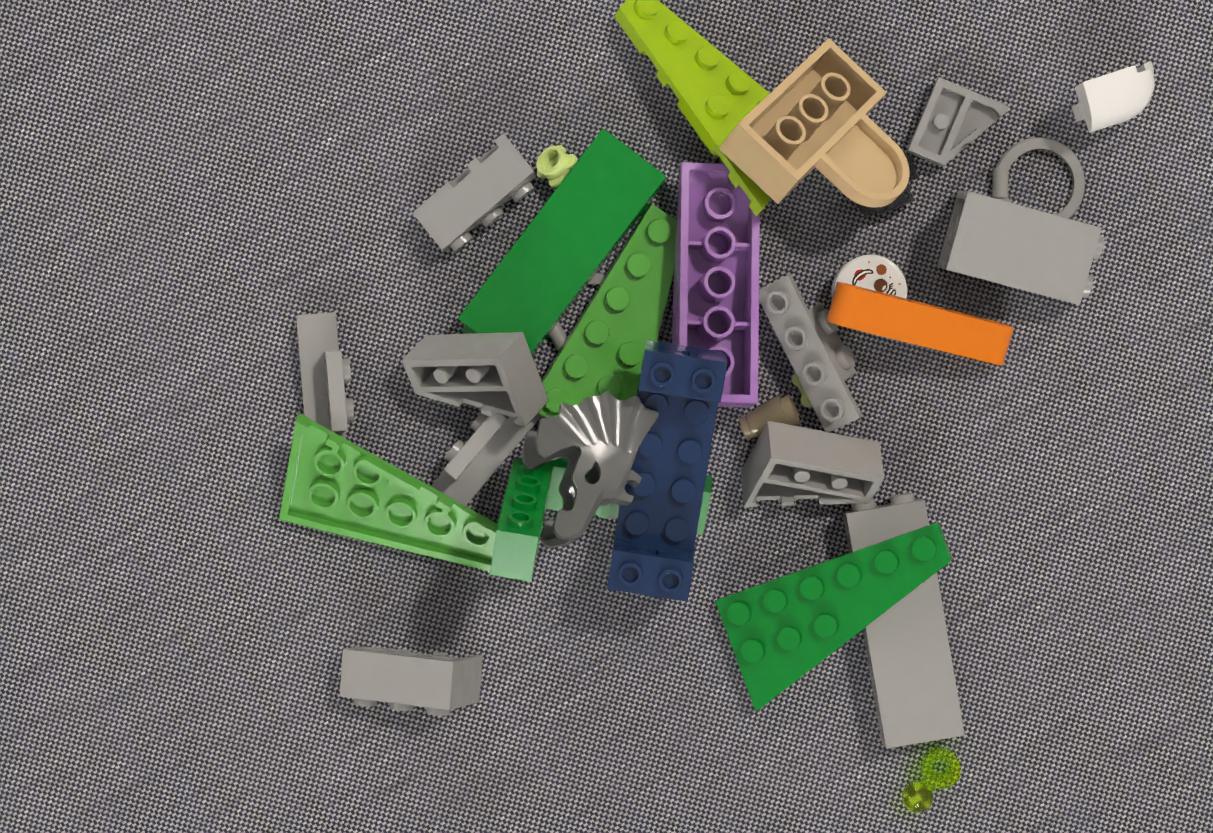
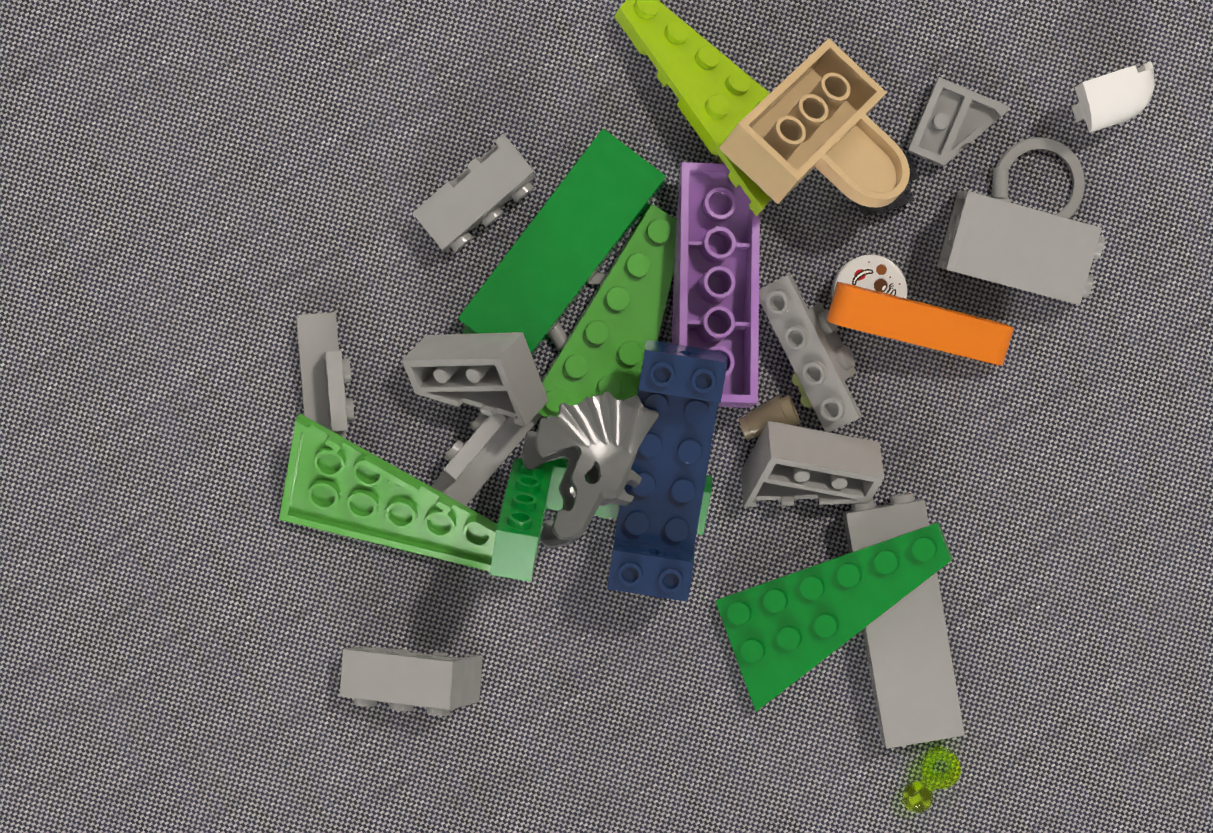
(555, 164): yellowish green plate -> none

